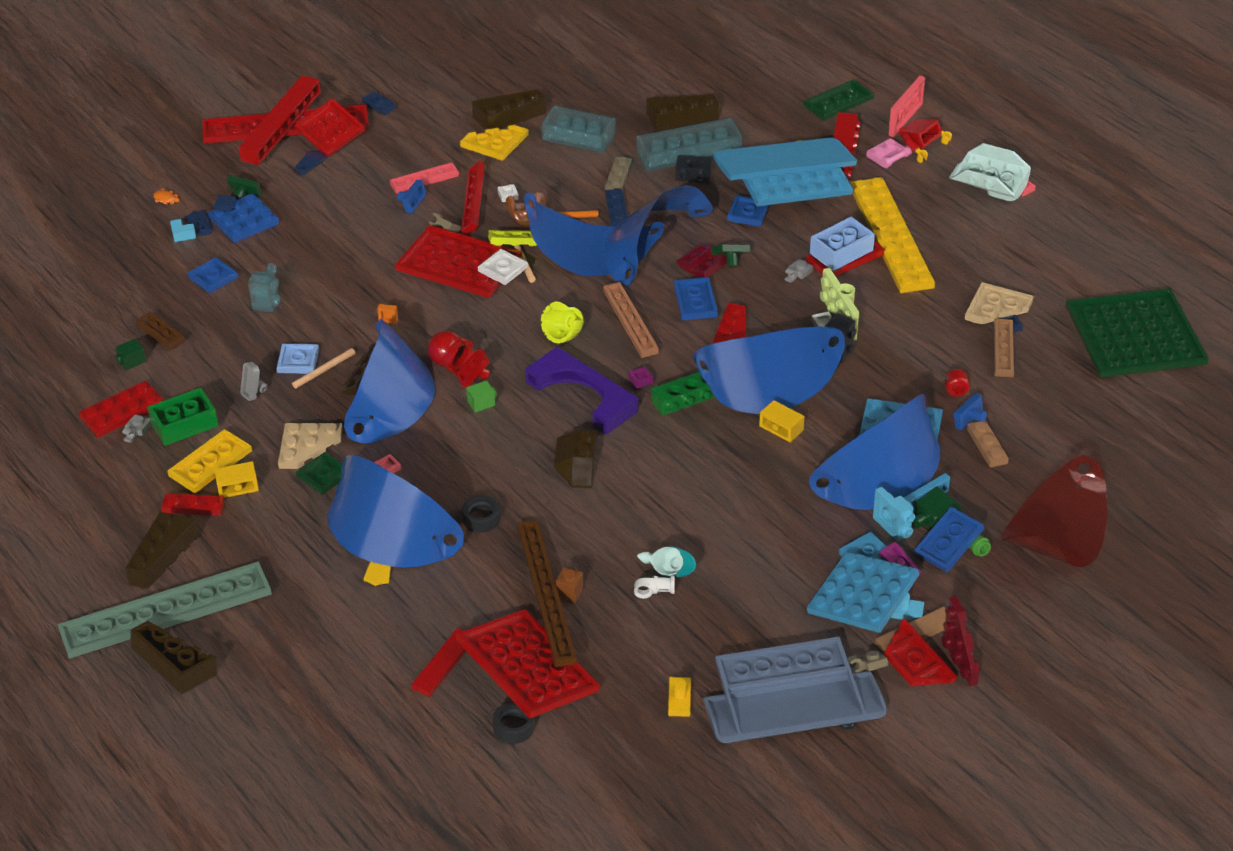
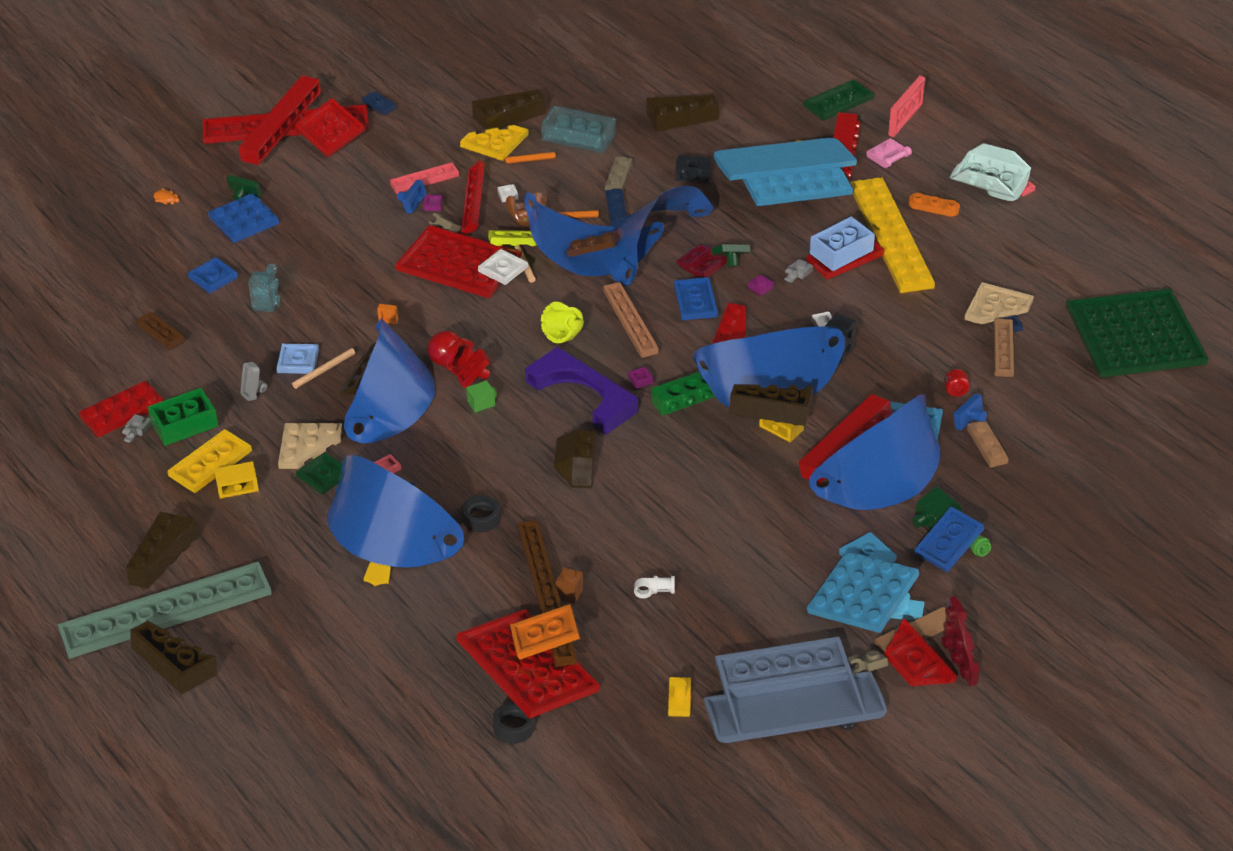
(130, 354): dark green brick -> none
(182, 232): medium azure piece -> none
(193, 504): red plate -> none
(200, 222): dark blue piece -> none
(225, 203): dark blue tile -> none
(310, 161): dark blue piece -> none
(432, 203): none -> magenta plate
(439, 666): red tile -> none
(532, 157): none -> orange bar
(544, 631): none -> orange plate
(593, 244): none -> reddish brown plate
(662, 148): clear light blue brick -> none
(670, 561): light aqua hair -> none
(746, 212): blue plate -> none
(760, 285): none -> magenta plate
(772, 403): none -> dark brown wedge
(839, 297): yellowish green plate -> none
(864, 417): none -> red brick
(893, 514): medium azure plate -> none
(895, 554): magenta plate -> none
(921, 133): red torso -> none
(934, 204): none -> orange plate
(942, 482): dark azure tile -> none
(1064, 519): clear red piece -> none

